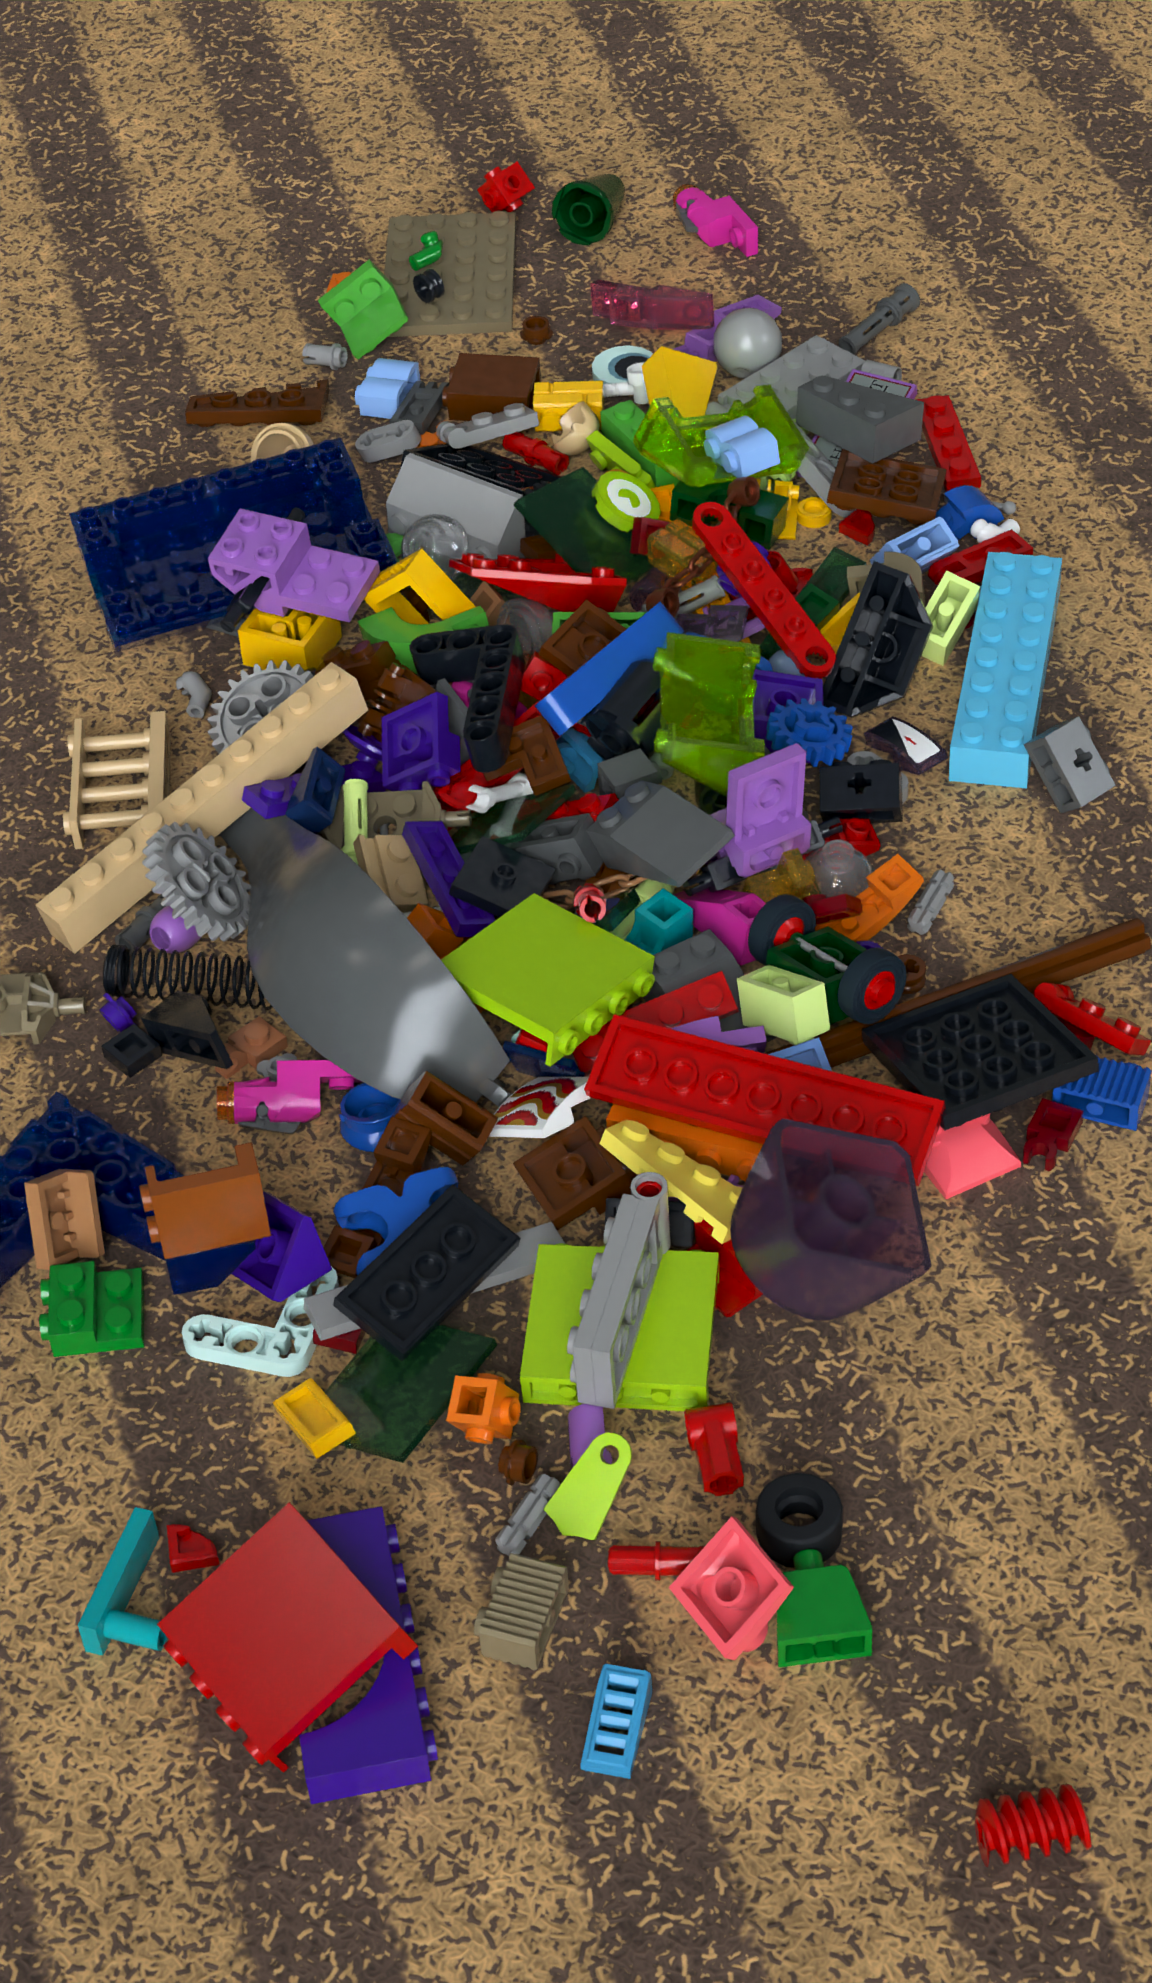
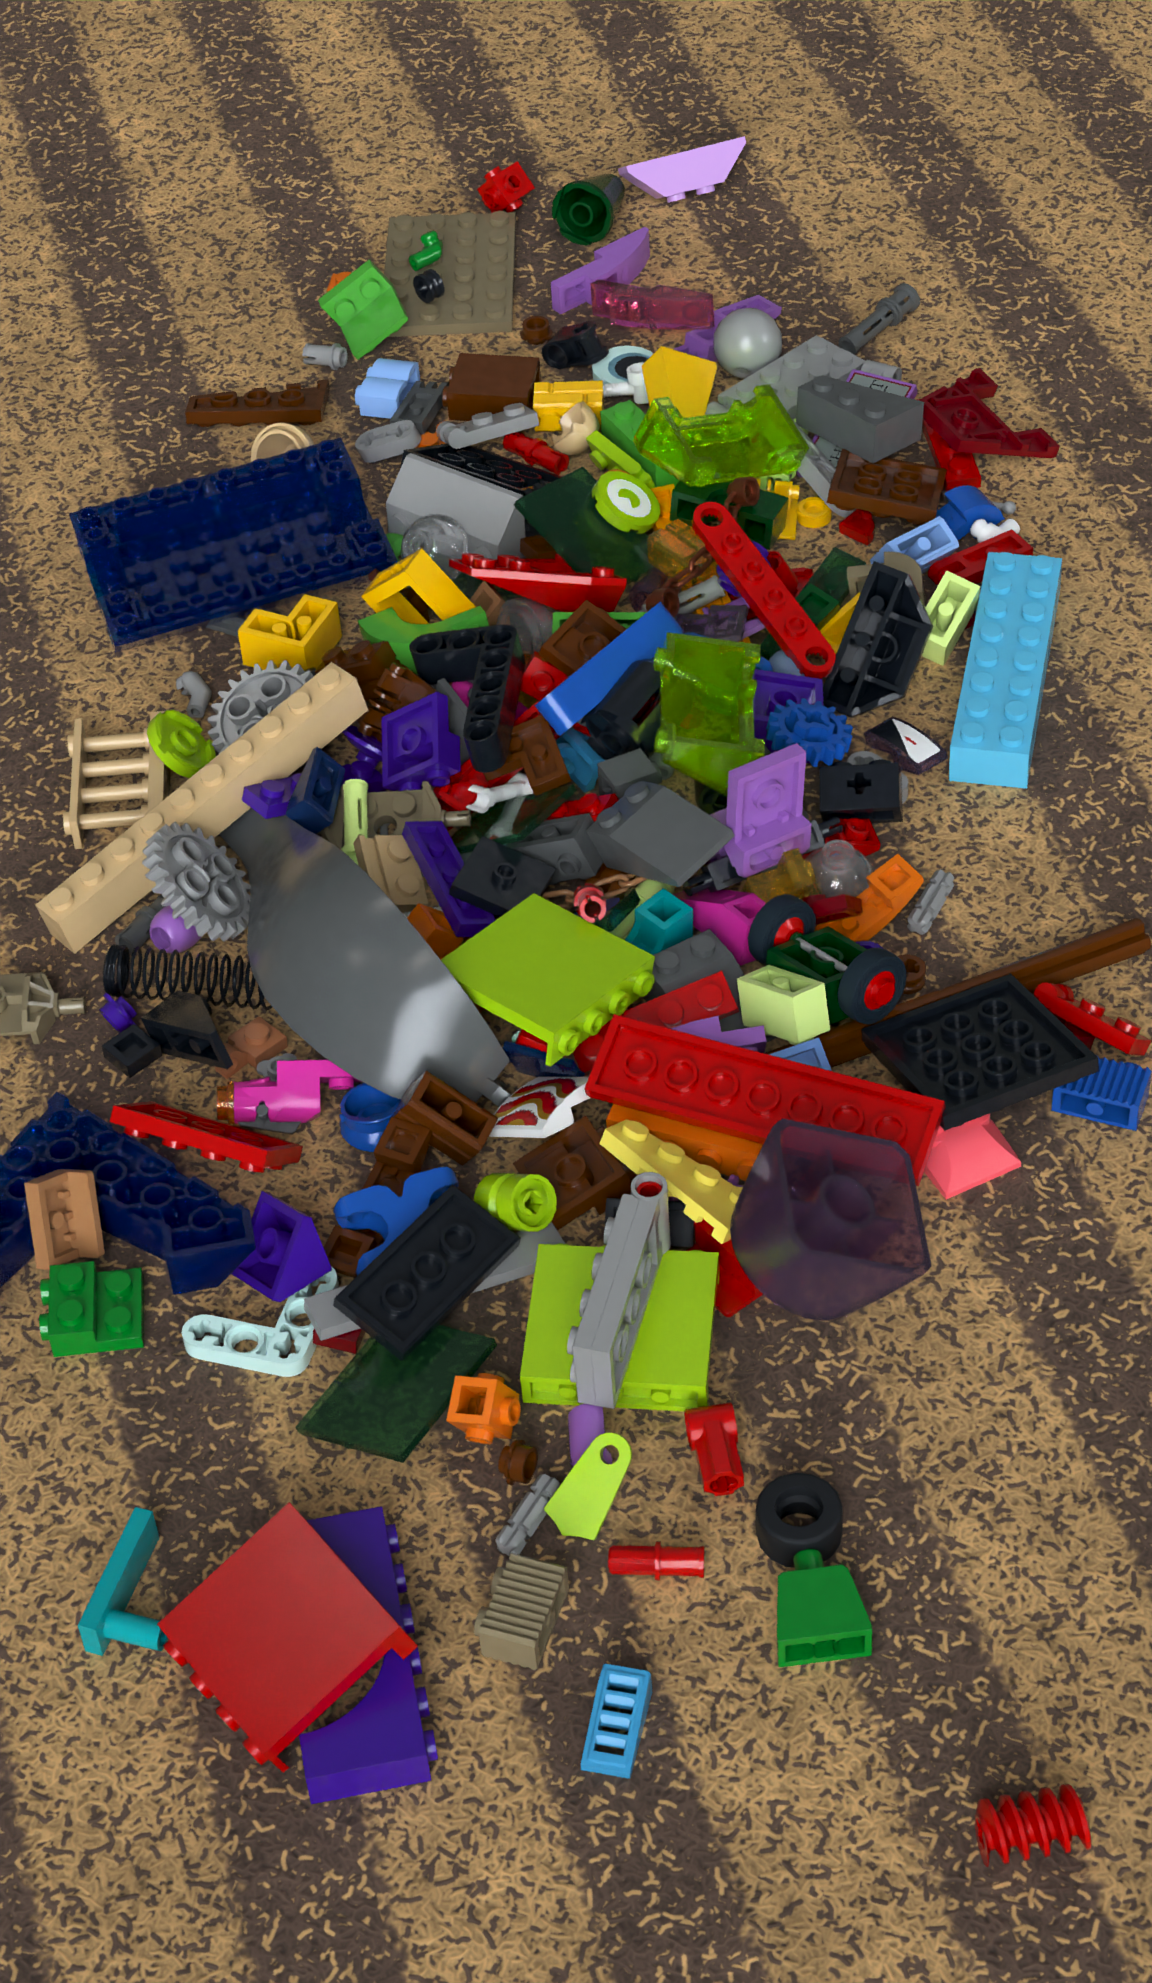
(179, 742): none -> lime tile
(189, 1549): red tile -> none
(207, 1207): dark orange panel -> none
(213, 1137): none -> red plate
(276, 568): medium lavender piece -> none
(314, 1418): yellow tile -> none
(518, 1200): none -> lime wheel
(574, 346): none -> black piece
(615, 262): none -> medium lavender slope
(641, 530): dark red plate -> none
(685, 171): none -> lavender wedge
(715, 220): dark pink plate -> none
(732, 1590): coral slope -> none
(742, 447): light blue brick -> none
(974, 428): none -> dark red wing
(1051, 1129): dark red plate -> none
(1070, 764): brick -> none

